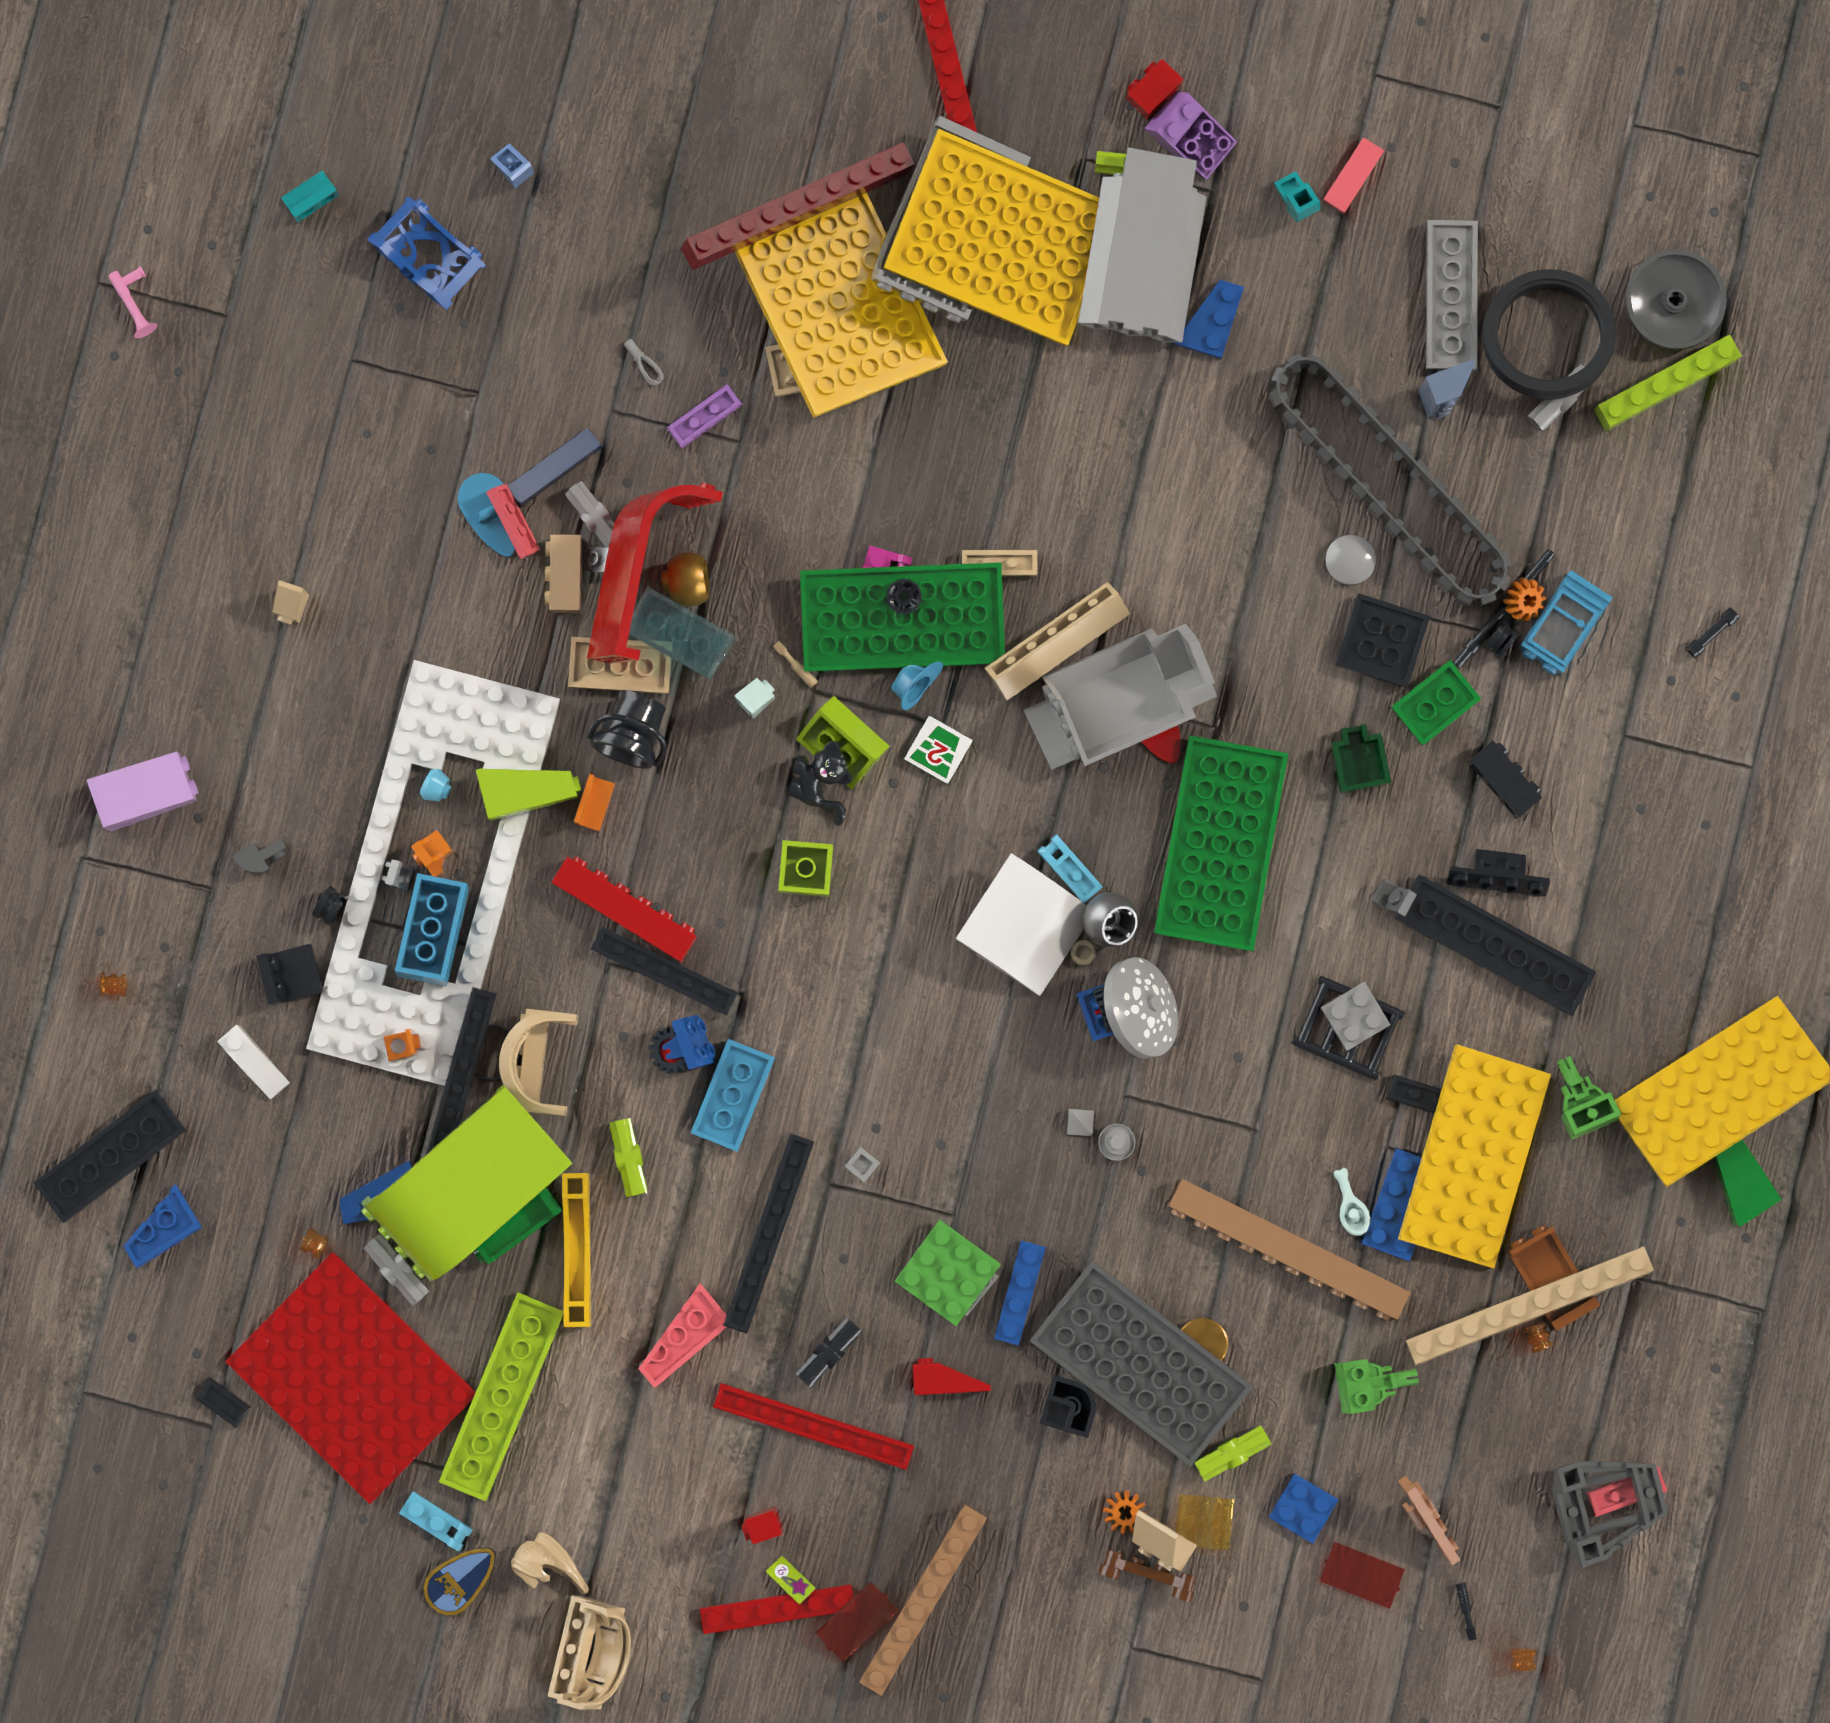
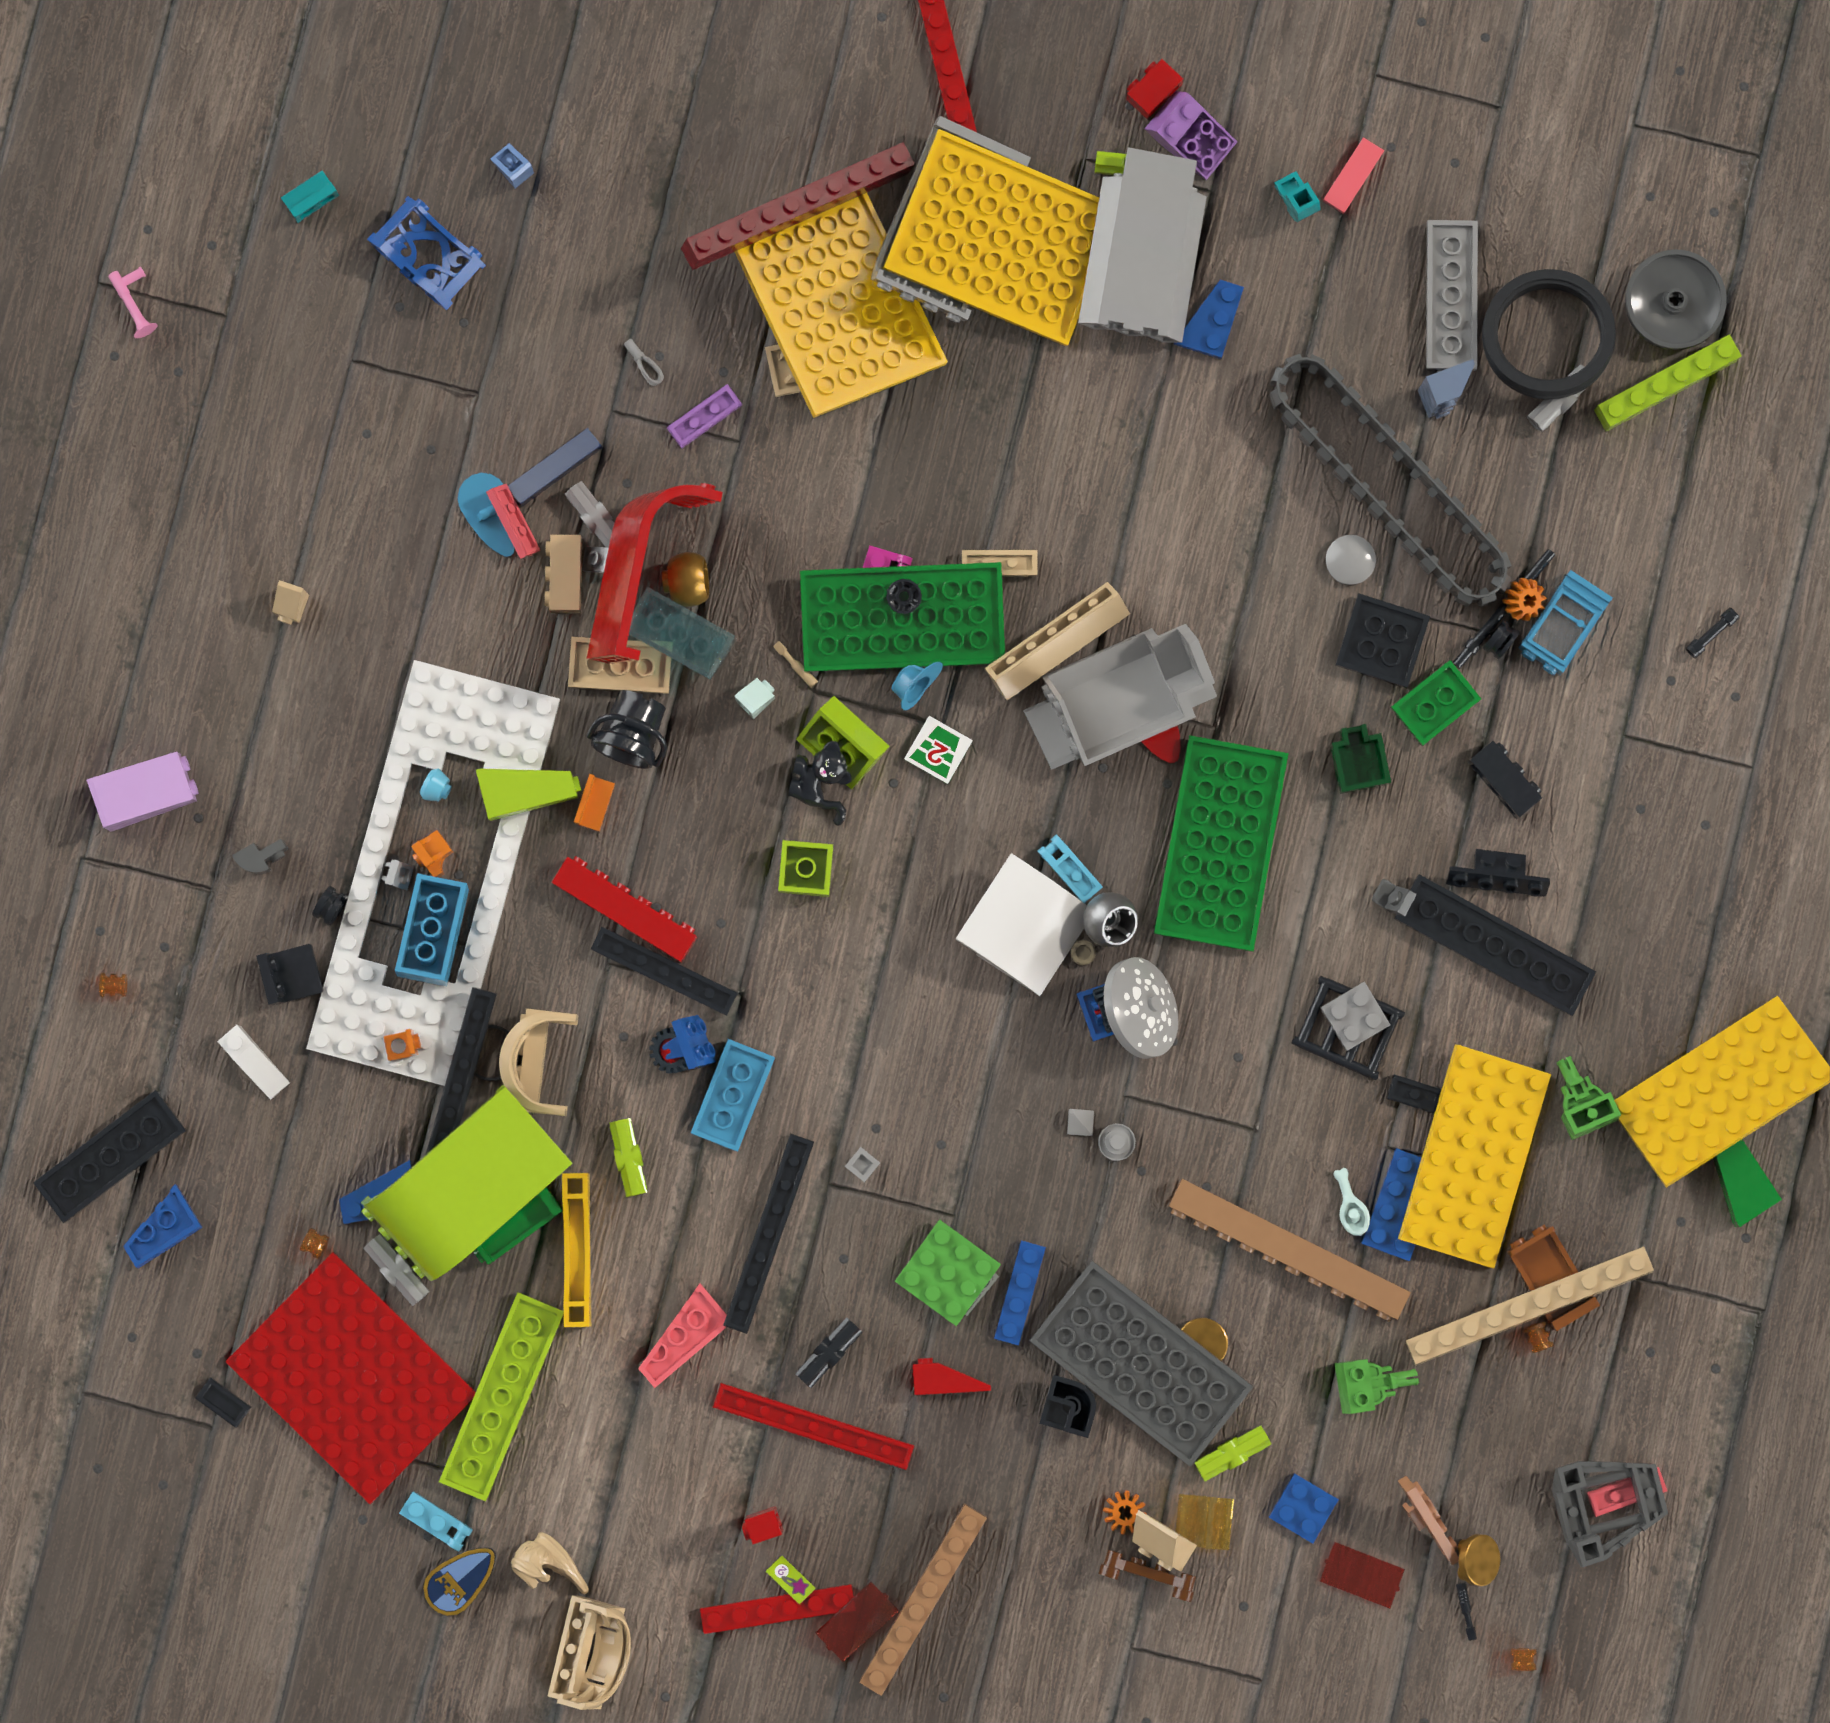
(1478, 1560): none -> pearl gold tile

